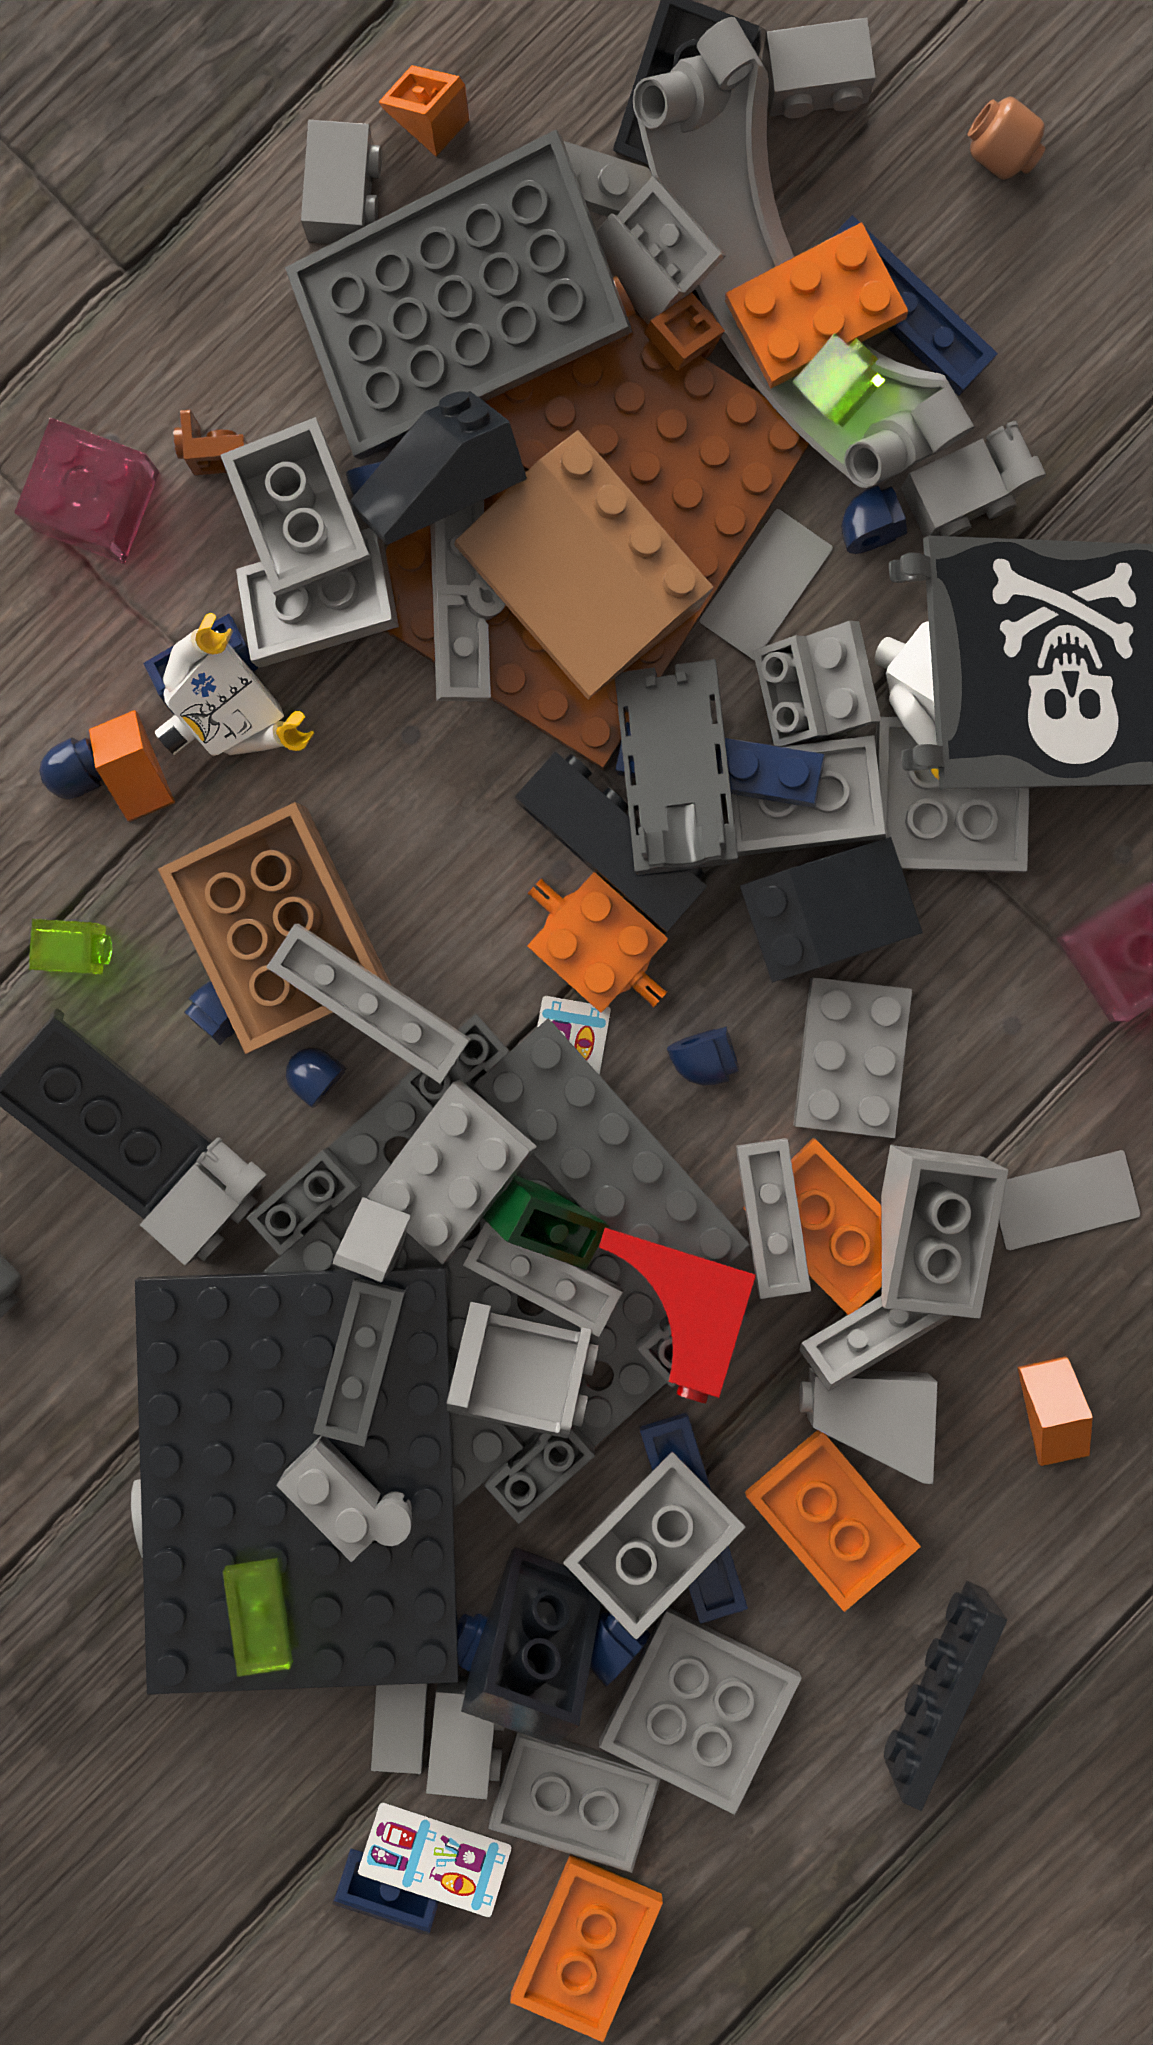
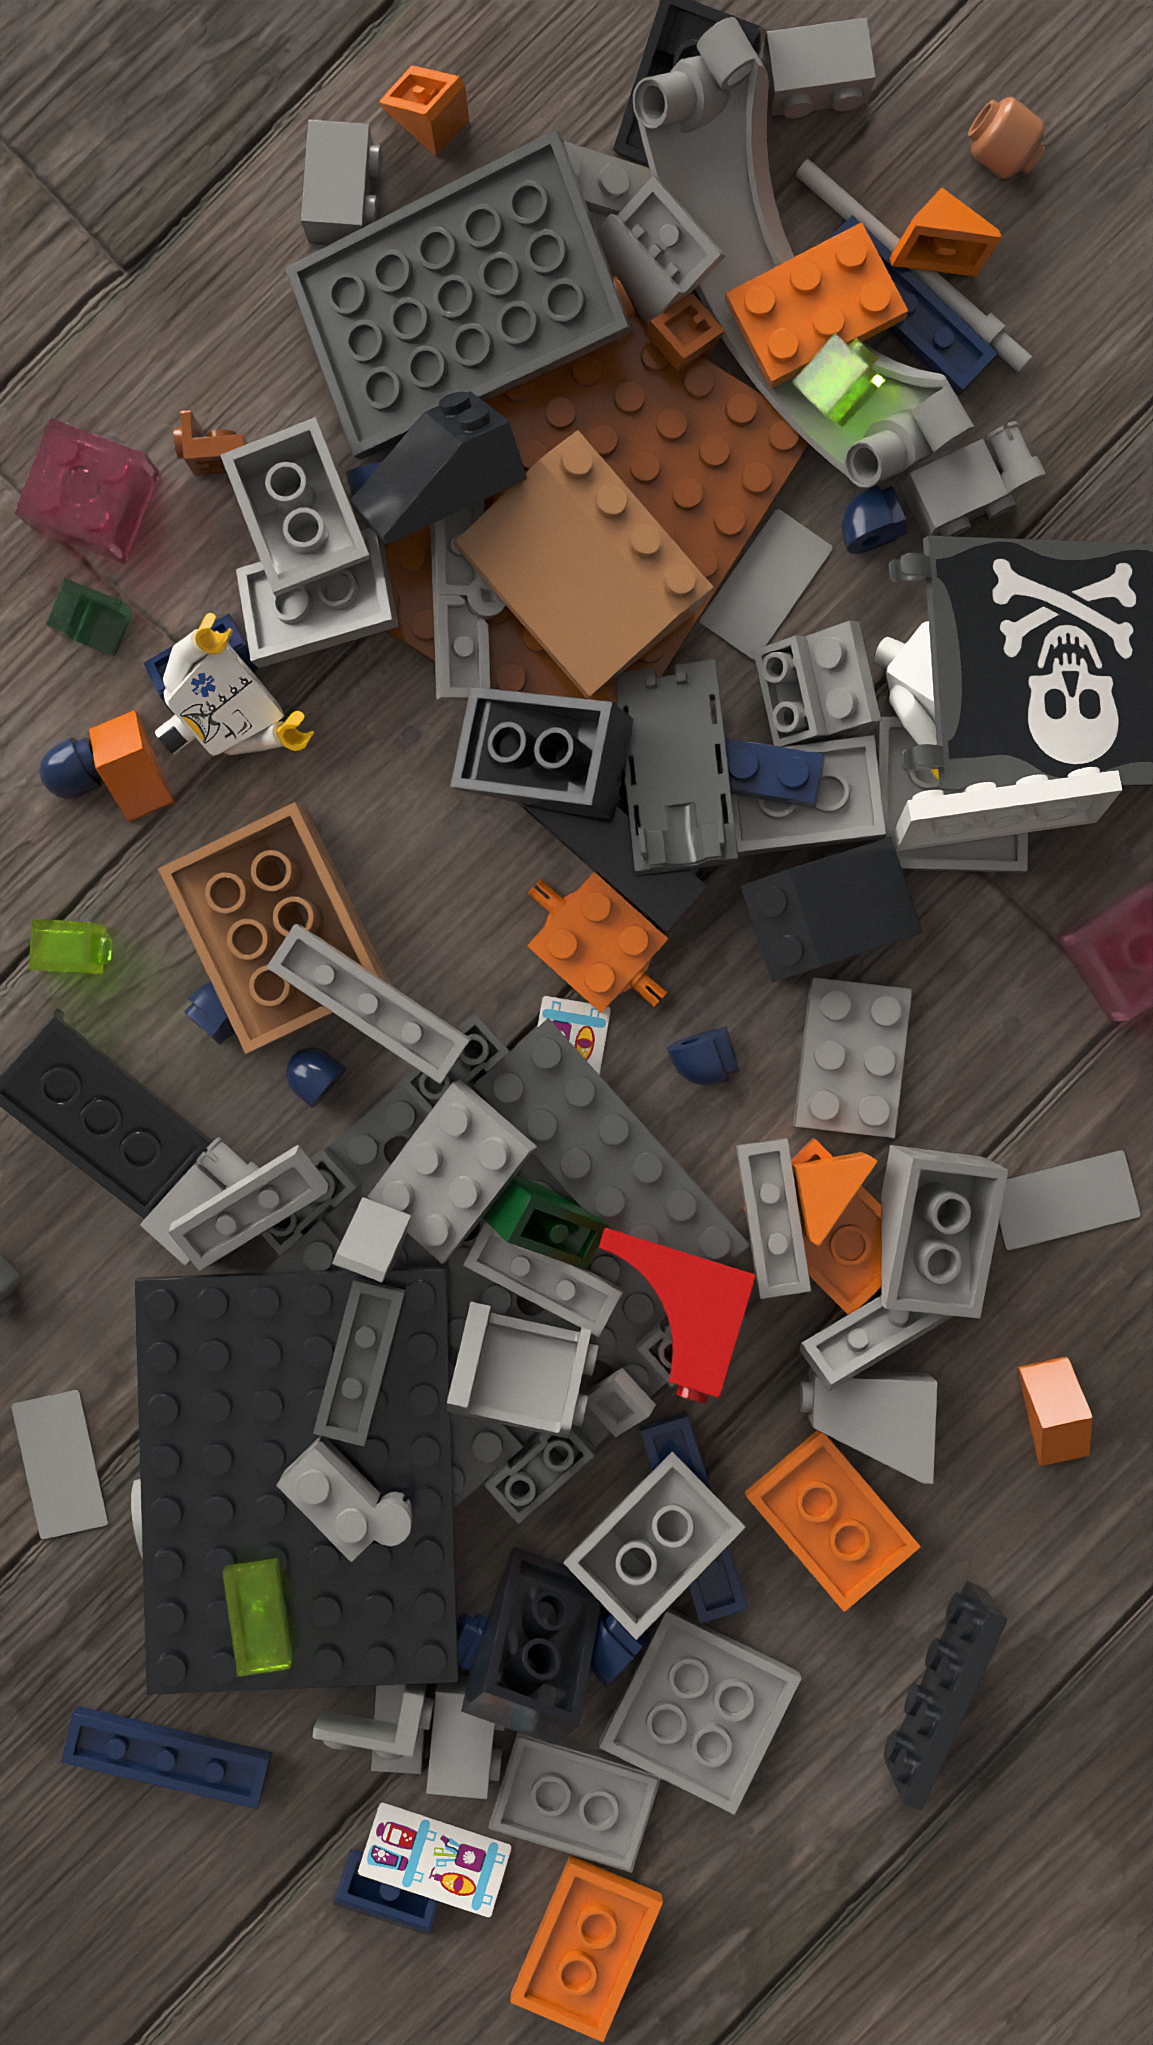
(59, 1464): none -> light grey sticker
(89, 617): none -> clear green panel
(166, 1757): none -> dark blue plate
(248, 1208): none -> light grey plate
(384, 1738): none -> light grey bracket
(543, 751): none -> black slope
(619, 1402): none -> light grey plate
(826, 1189): none -> orange slope
(946, 238): none -> orange slope
(987, 327): none -> light grey bar
(1008, 810): none -> white plate

